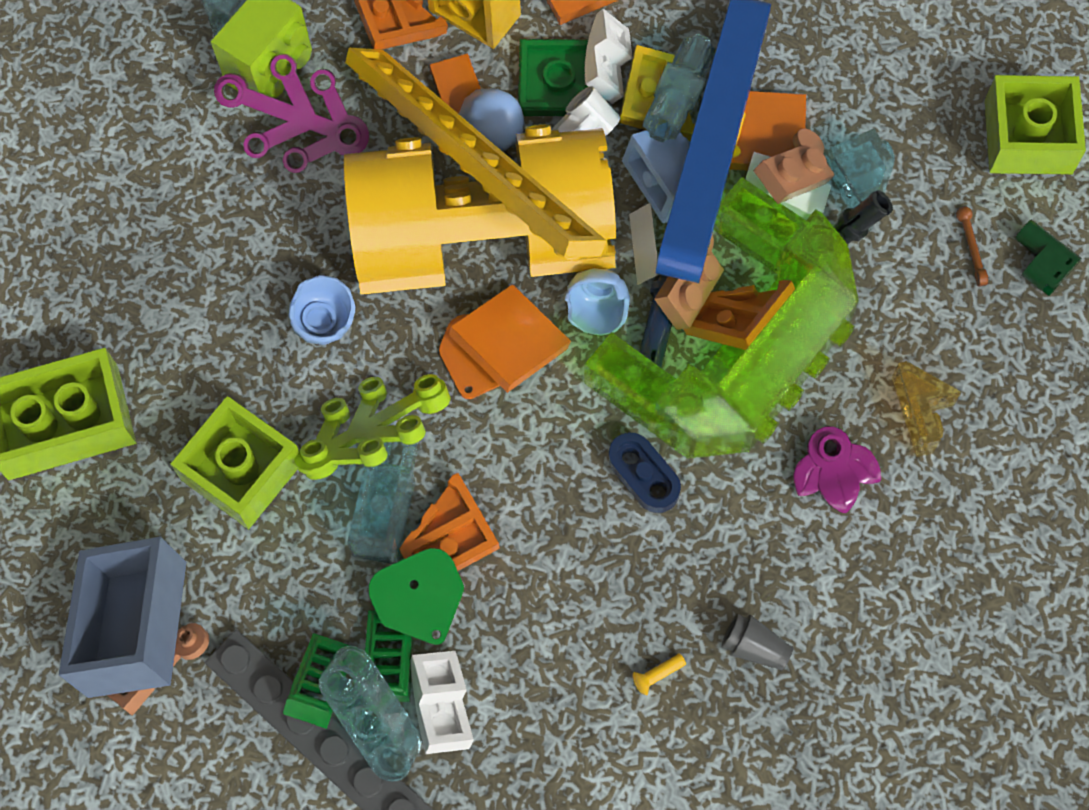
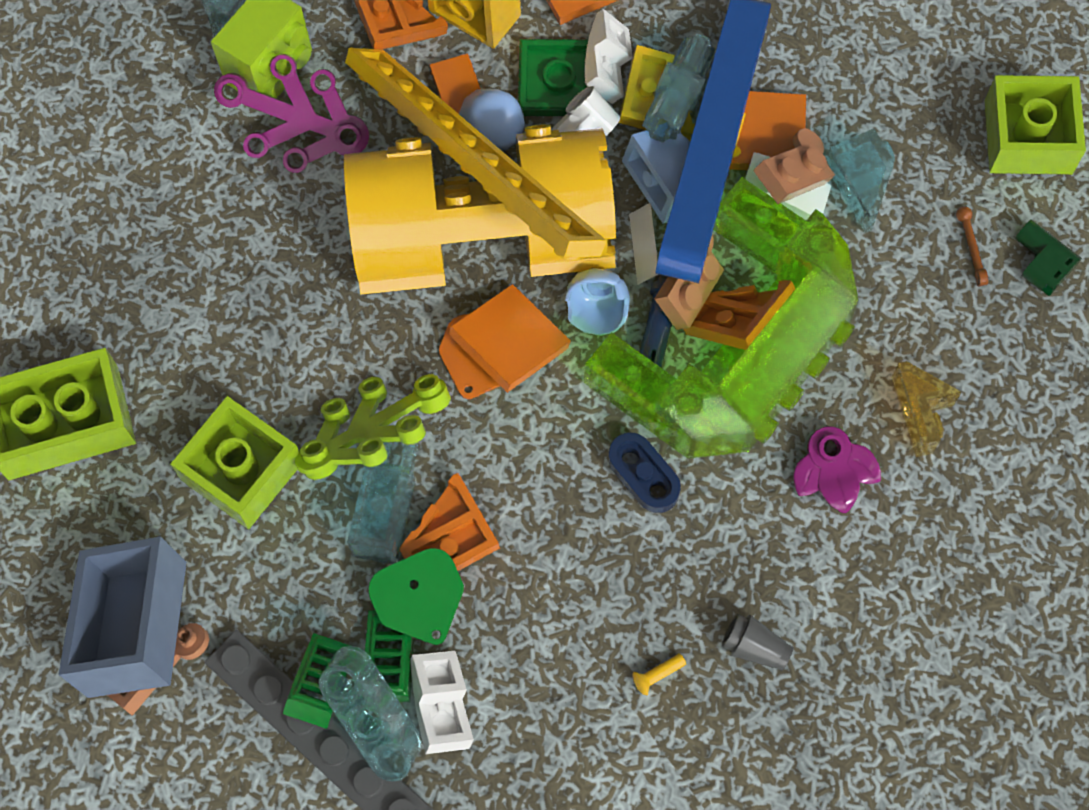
(321, 310): light blue hair -> none
(855, 222): black pin -> none

